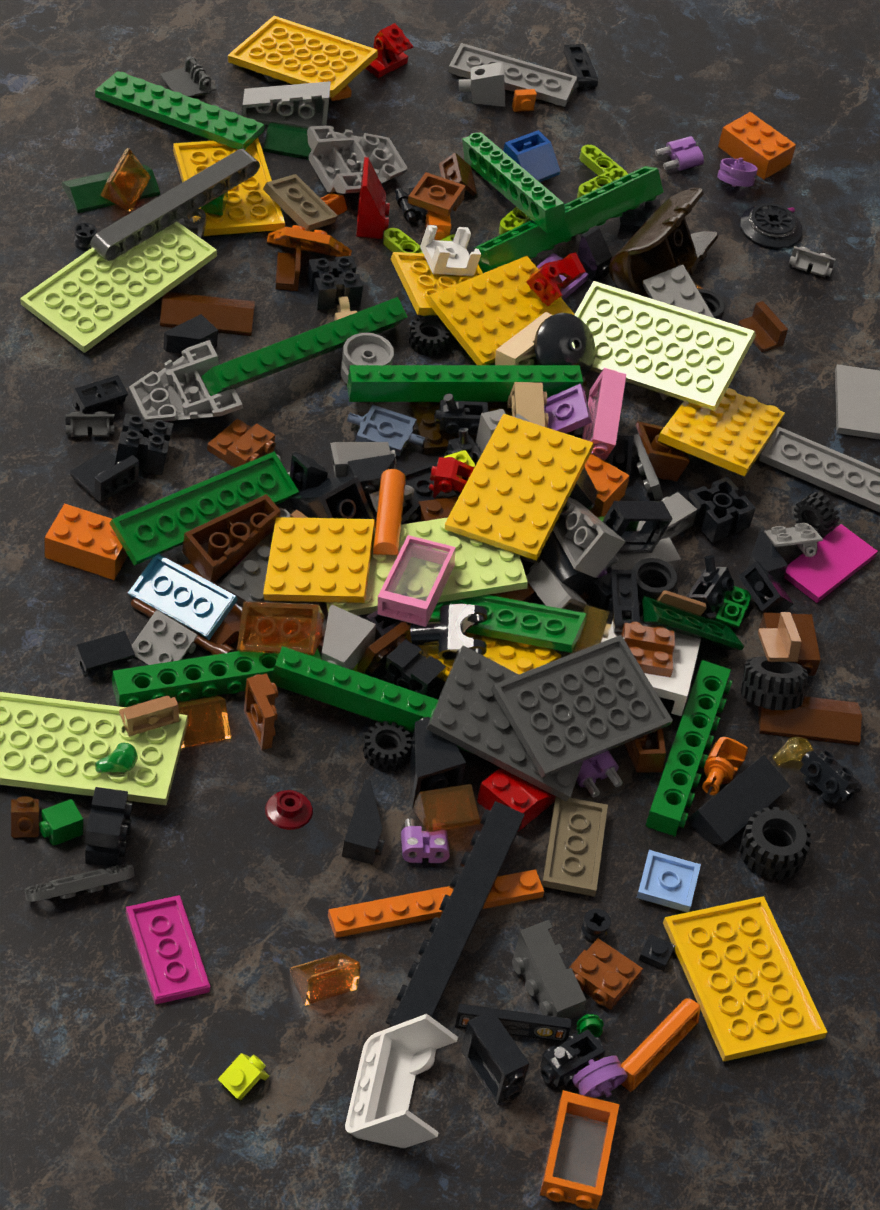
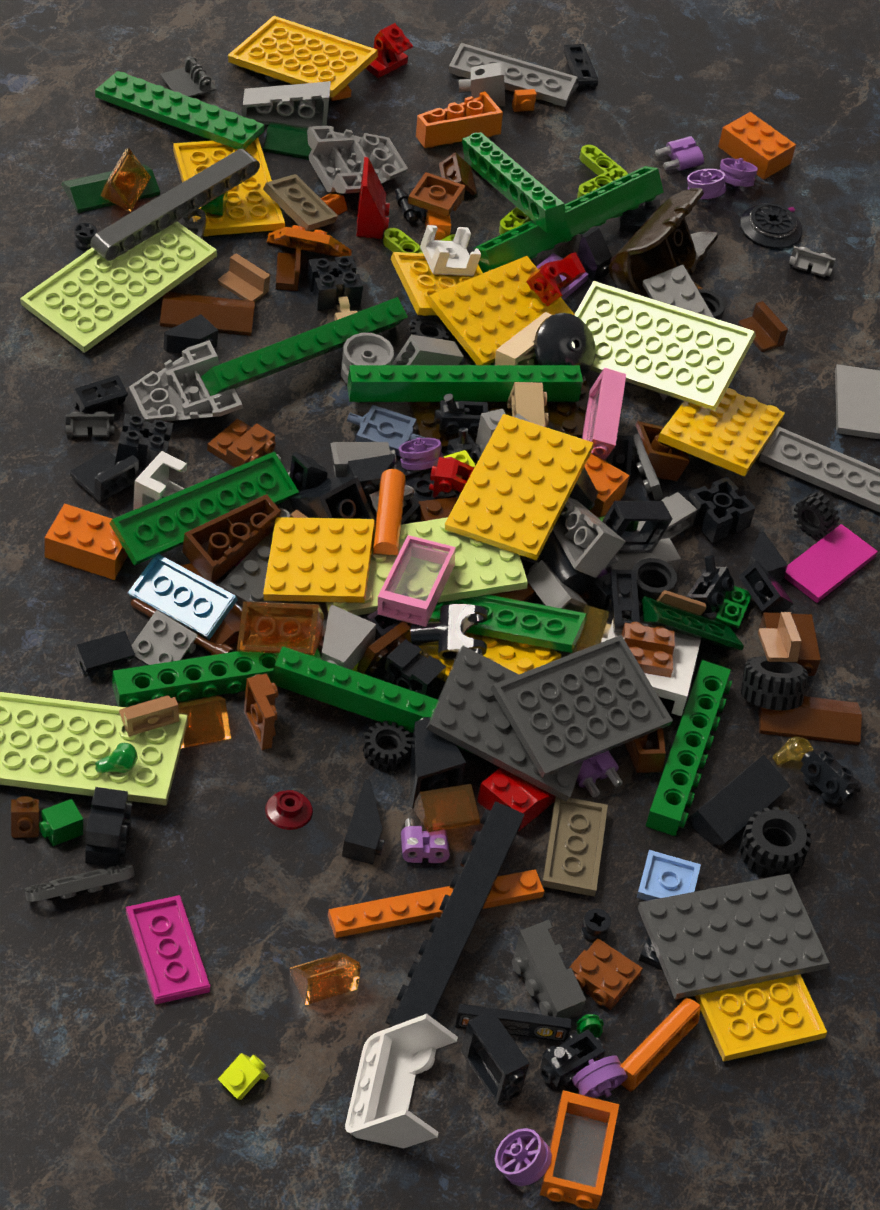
(154, 480): none -> white panel
(245, 279): none -> medium nougat panel
(420, 453): none -> medium lavender wheel
(428, 351): none -> light grey slope
(459, 121): none -> orange wedge
(529, 1163): none -> medium lavender wheel
(534, 155): blue slope -> none
(568, 410): medium lavender plate -> none
(710, 180): none -> medium lavender wheel
(723, 763): orange piece -> none
(732, 936): none -> dark grey plate
(802, 535): light grey hinge -> none

